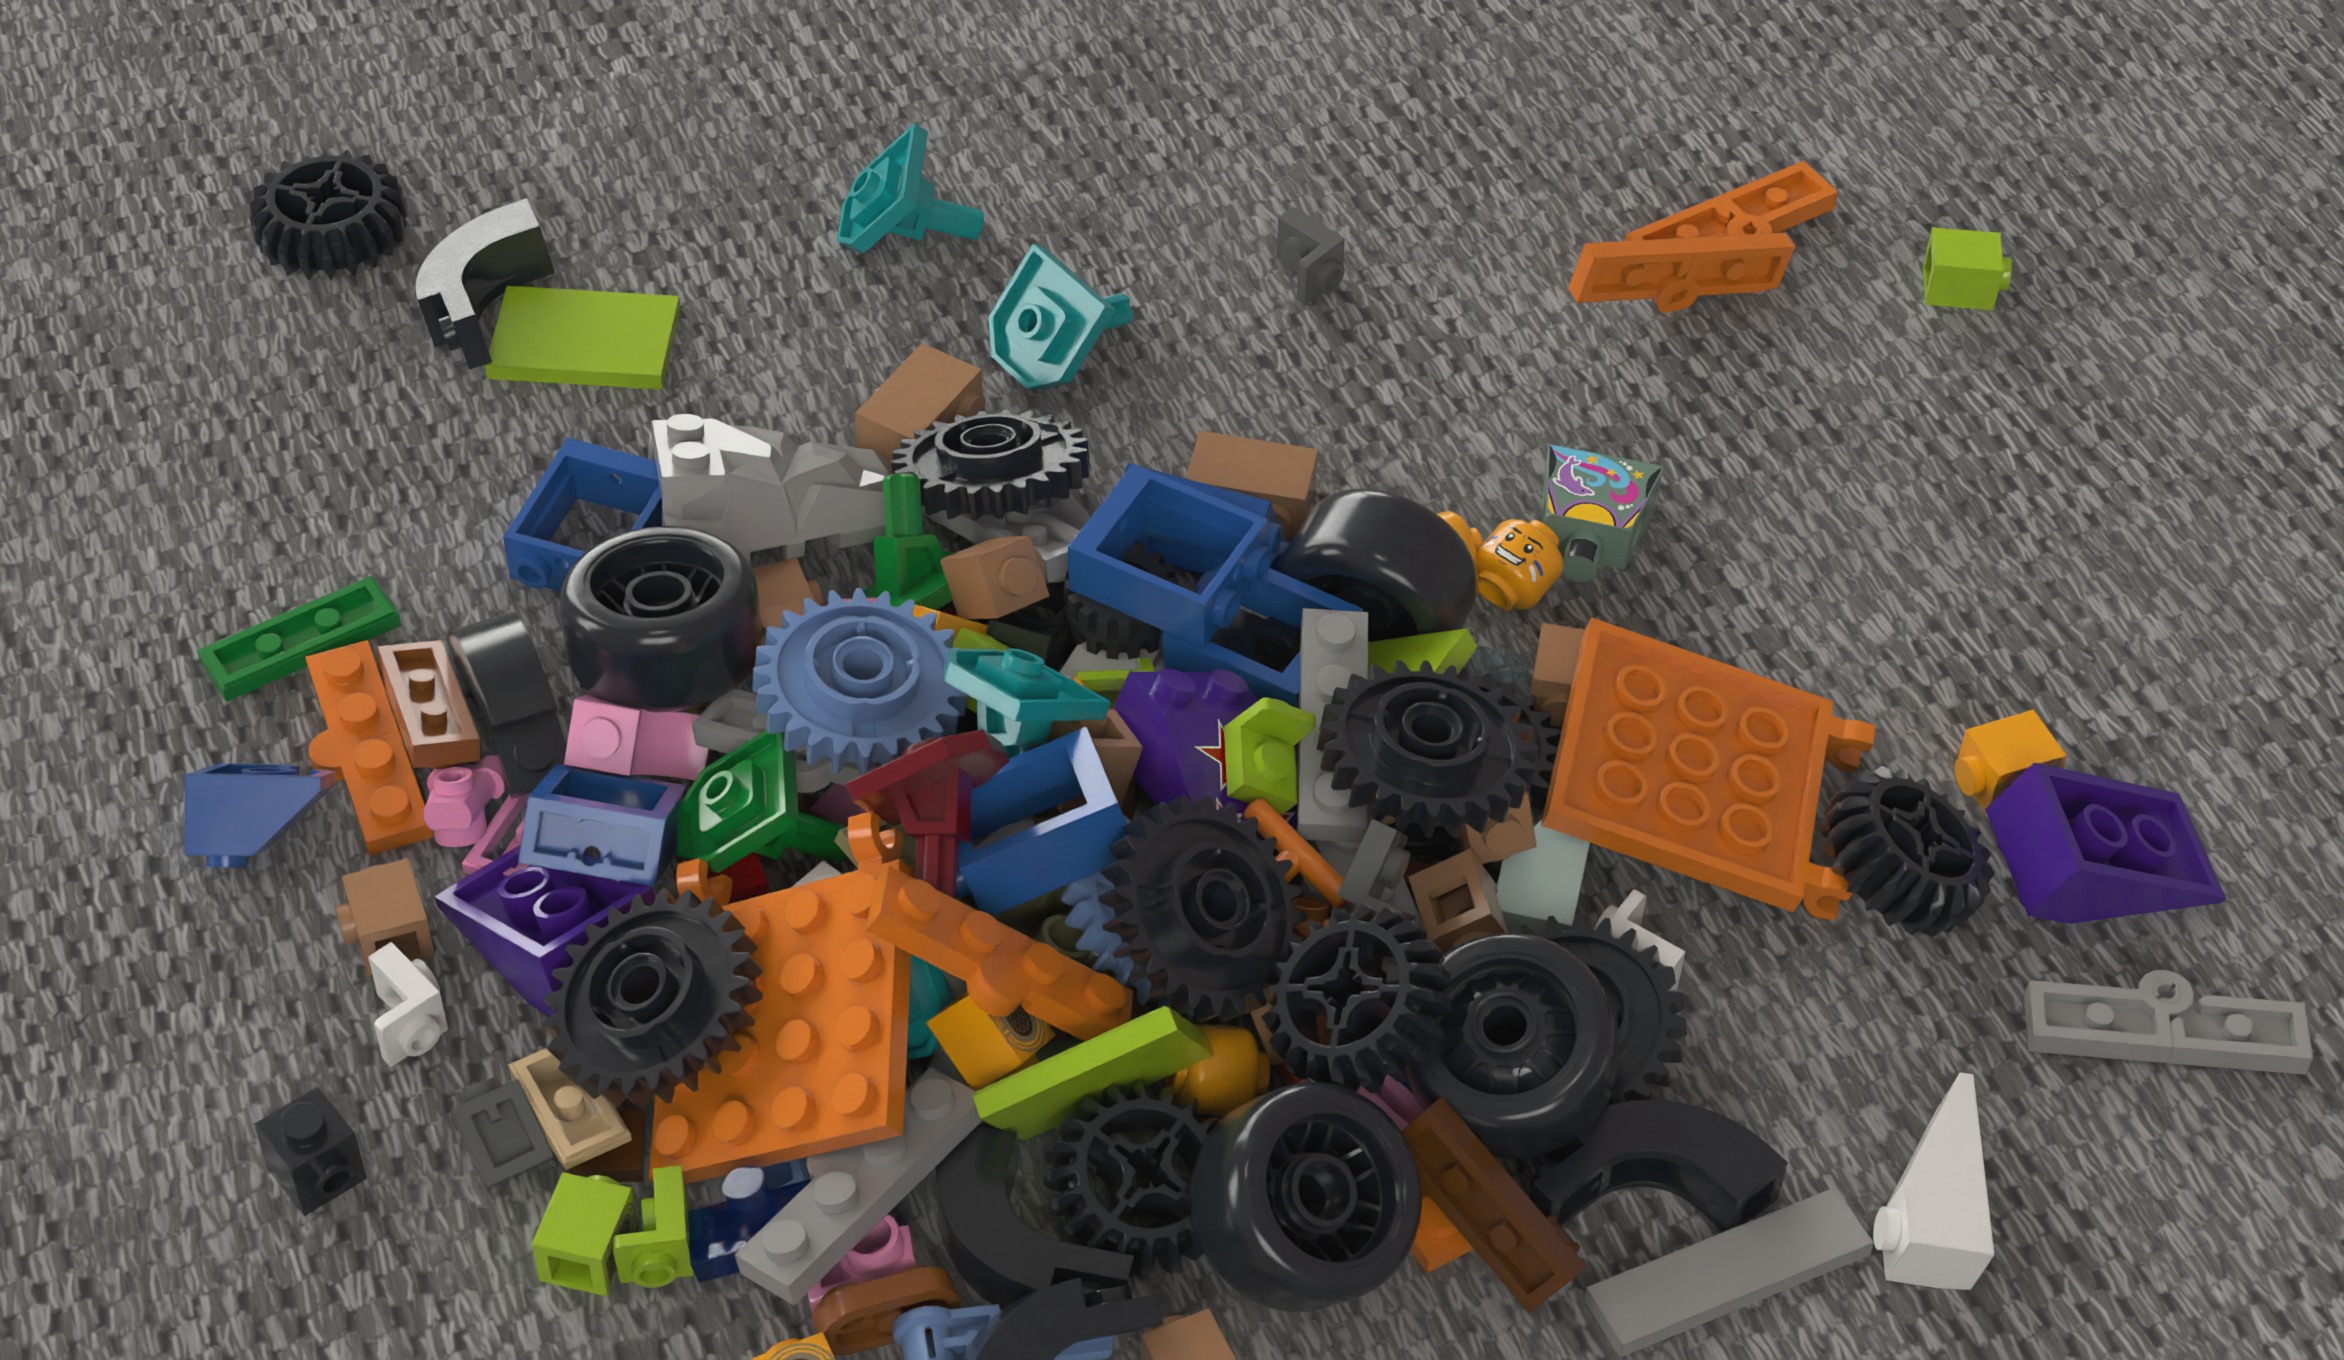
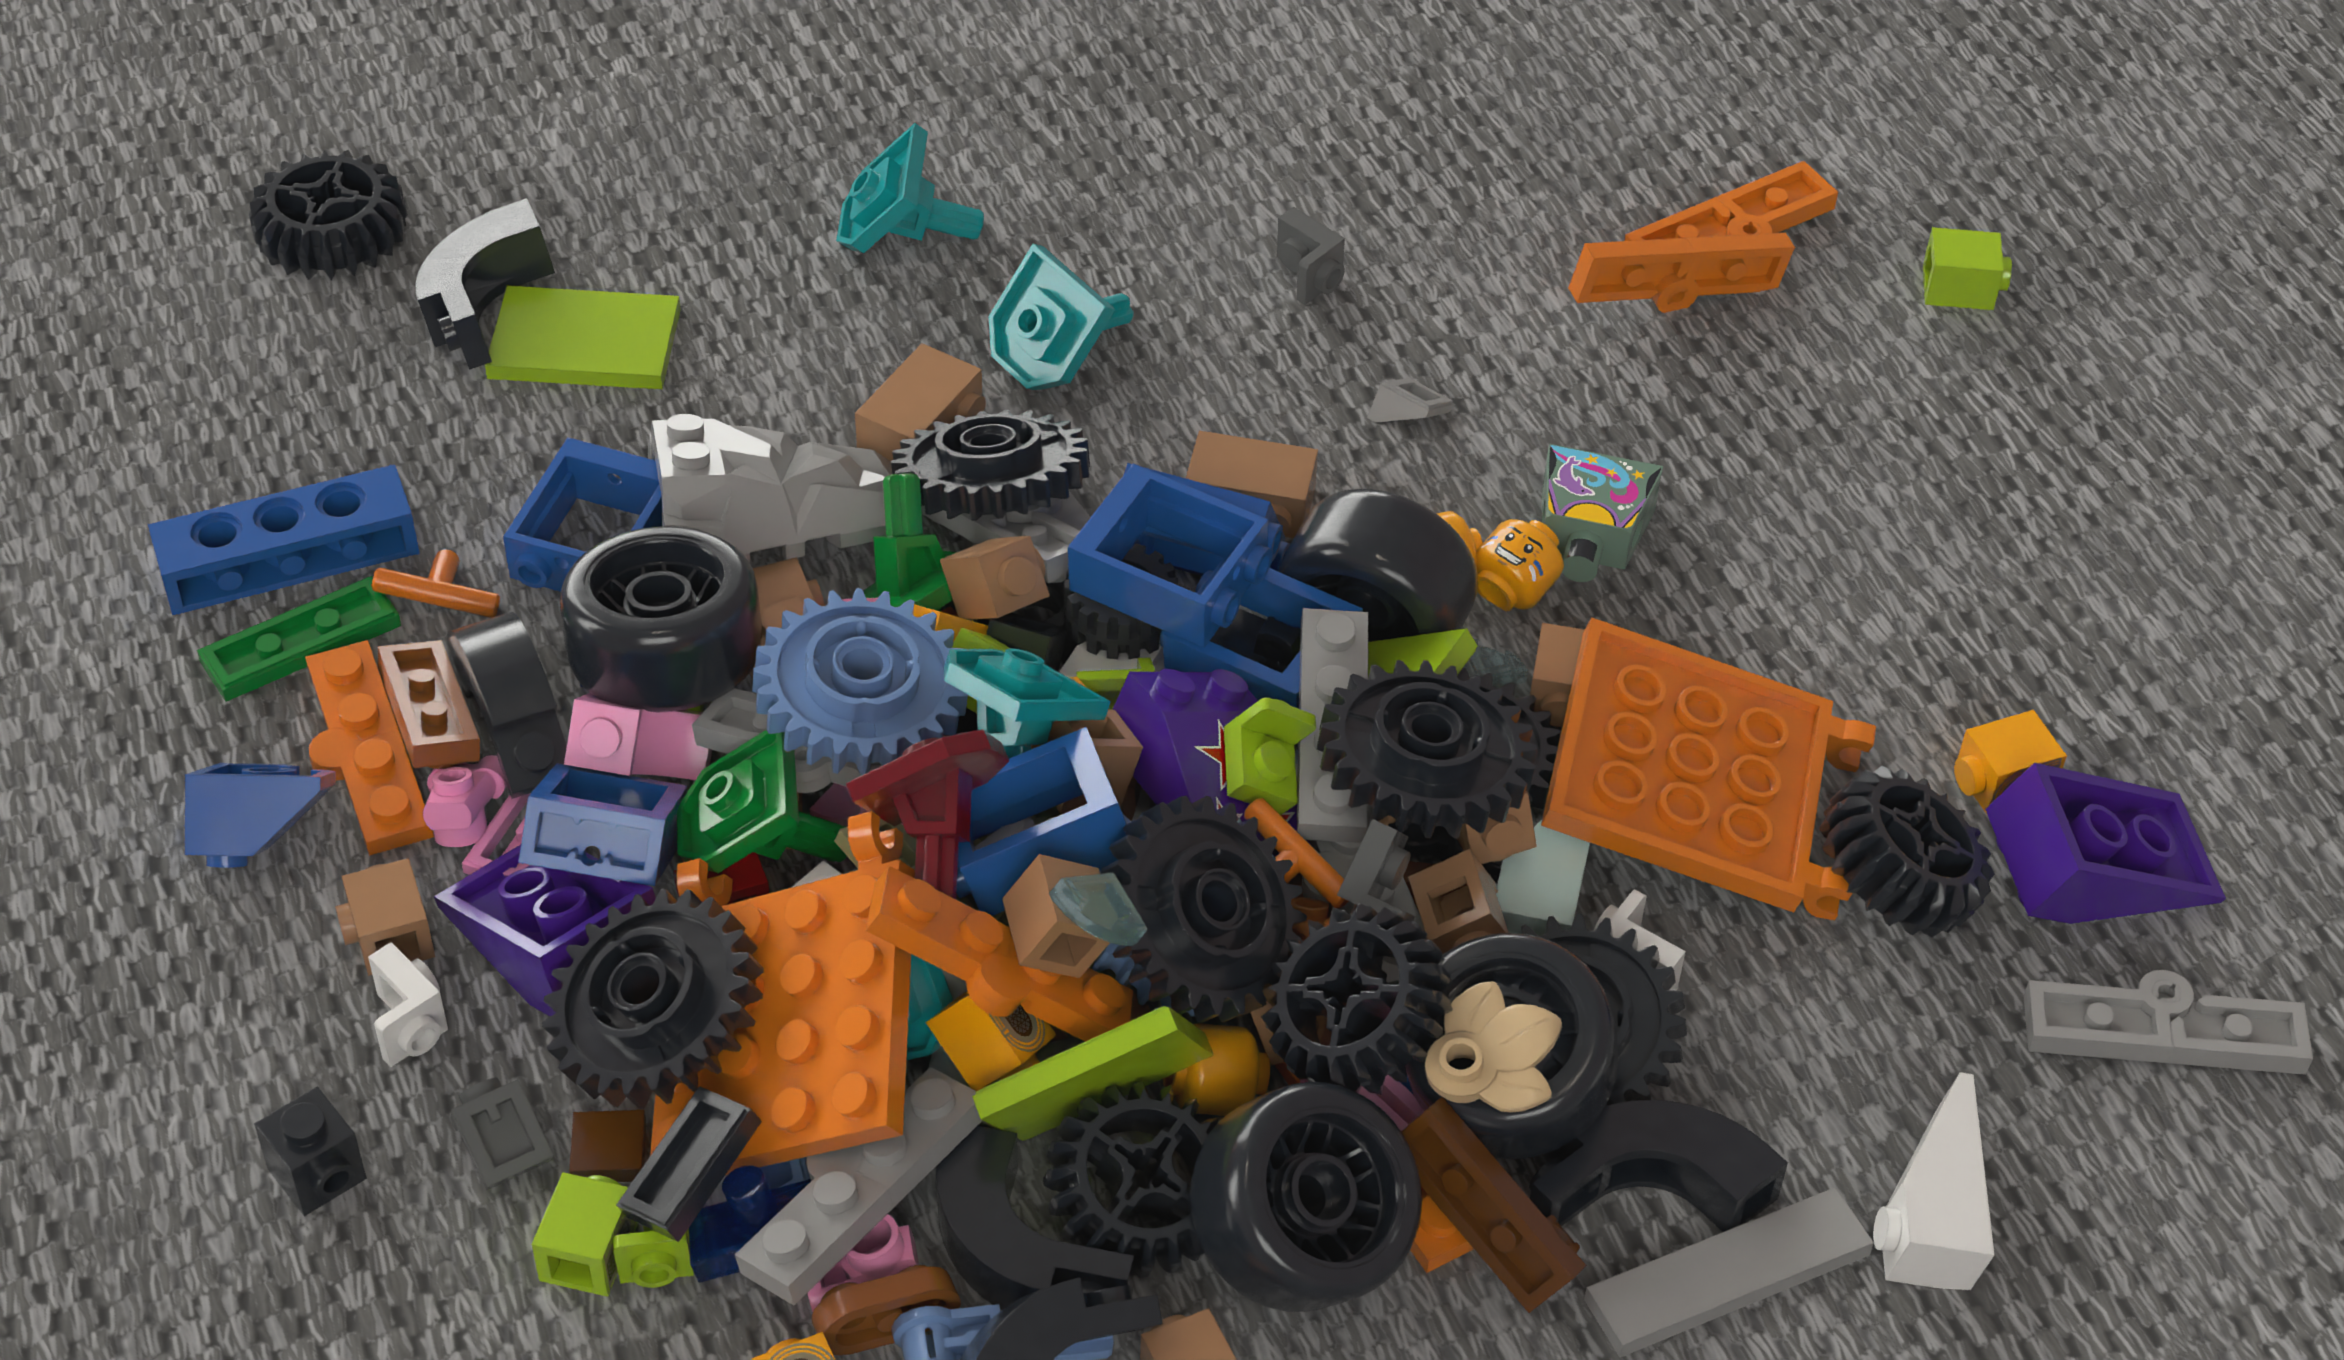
(284, 539): none -> blue brick
(437, 588): none -> orange piece
(569, 1118): tan slope -> none
(689, 1163): none -> black tile
(1040, 930): none -> medium nougat brick
(1099, 907): none -> clear light blue tile
(1407, 400): none -> light grey slope
(1502, 1045): none -> tan plate

